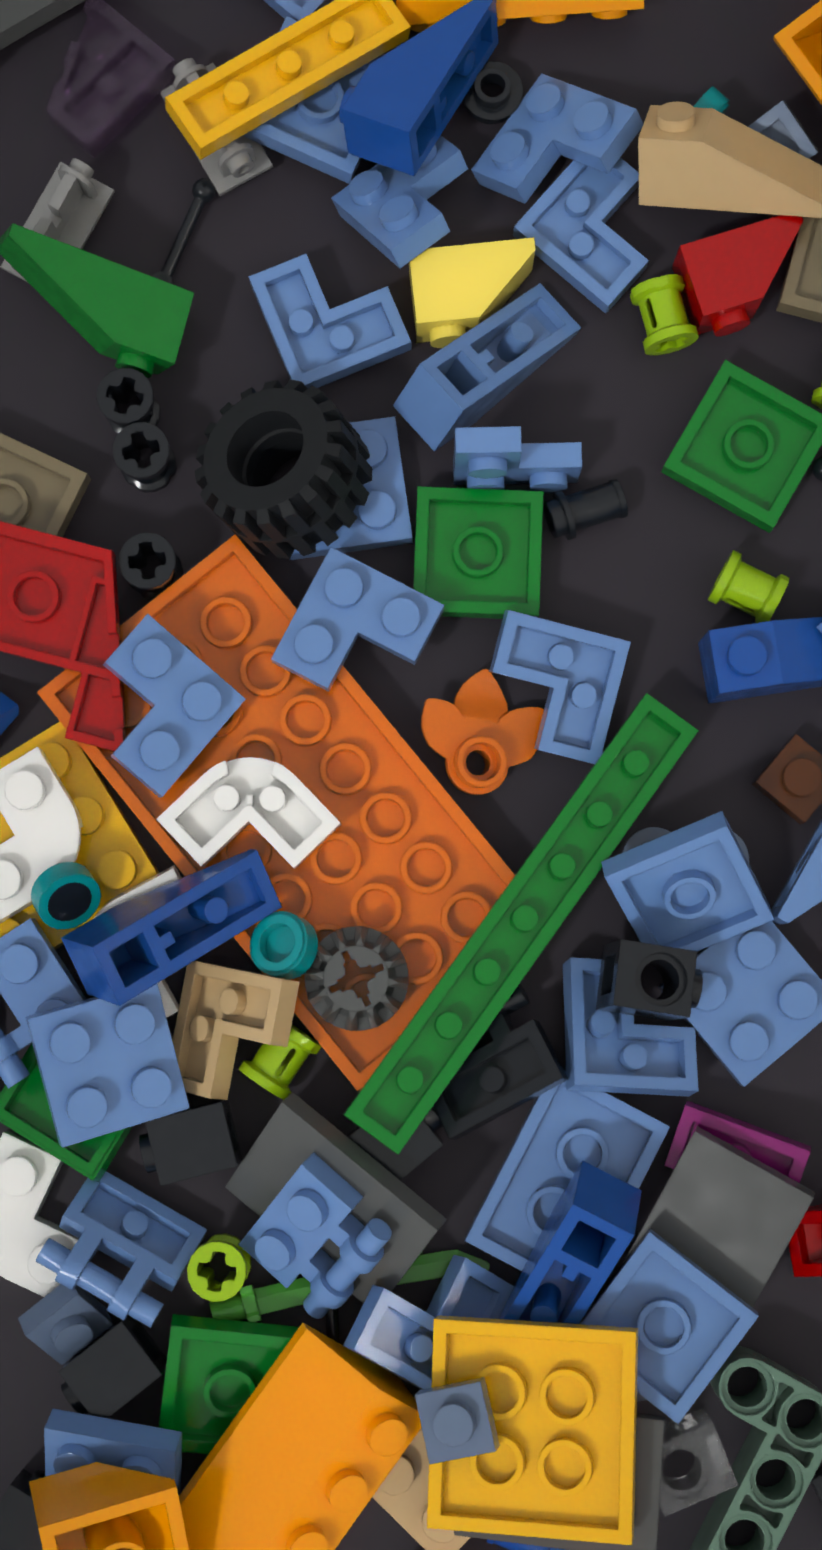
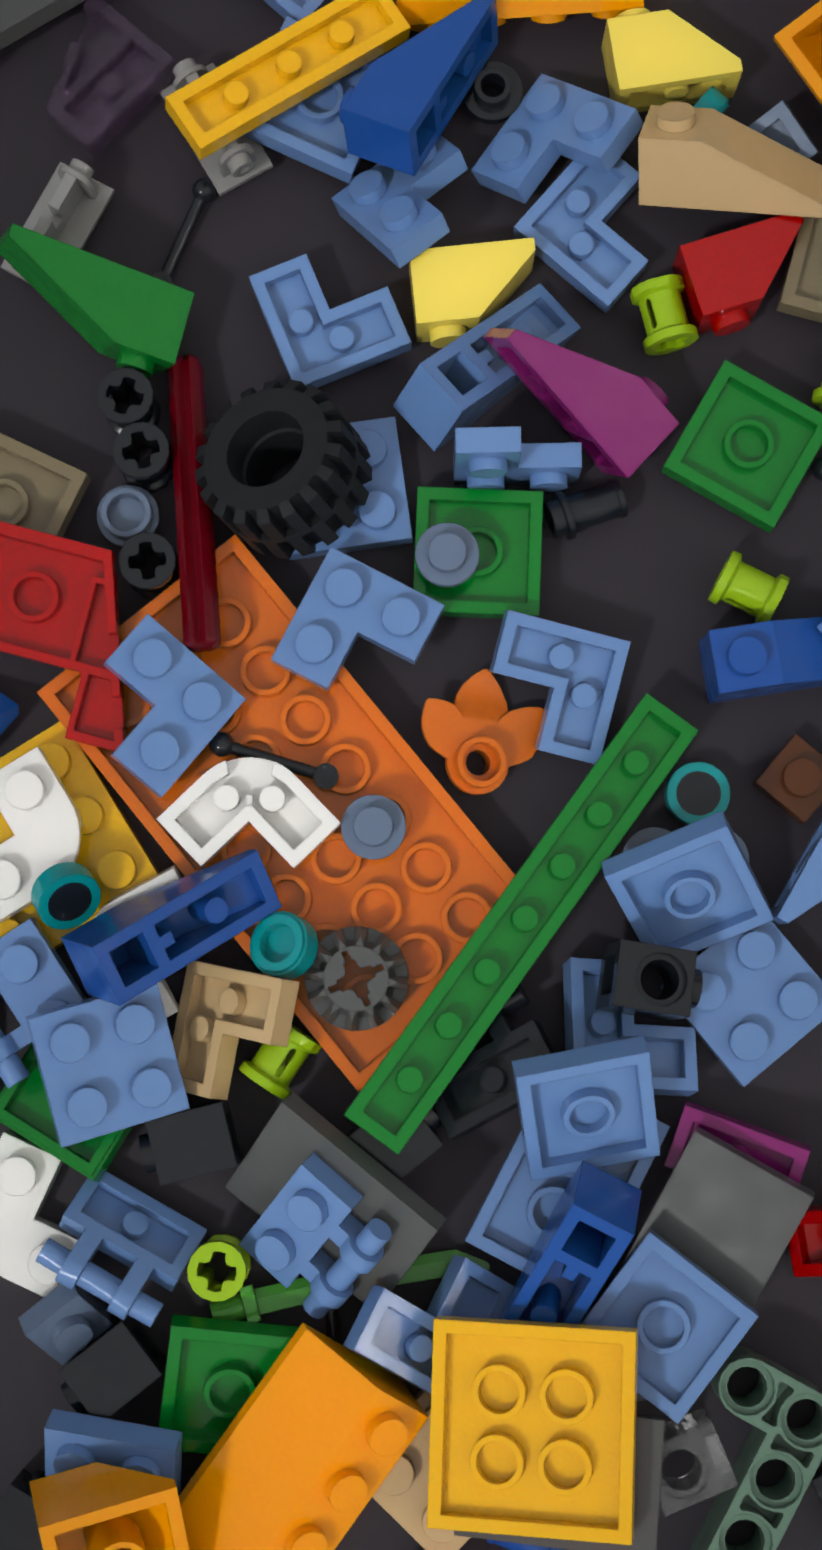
(126, 513): none -> sand blue plate
(193, 516): none -> dark red axle
(324, 775): none -> black hinge
(373, 827): none -> sand blue plate
(447, 555): none -> sand blue plate
(457, 1420): sand blue plate -> none
(587, 1107): none -> medium blue plate
(603, 407): none -> magenta slope
(663, 60): none -> light yellow slope
(696, 792): none -> tile

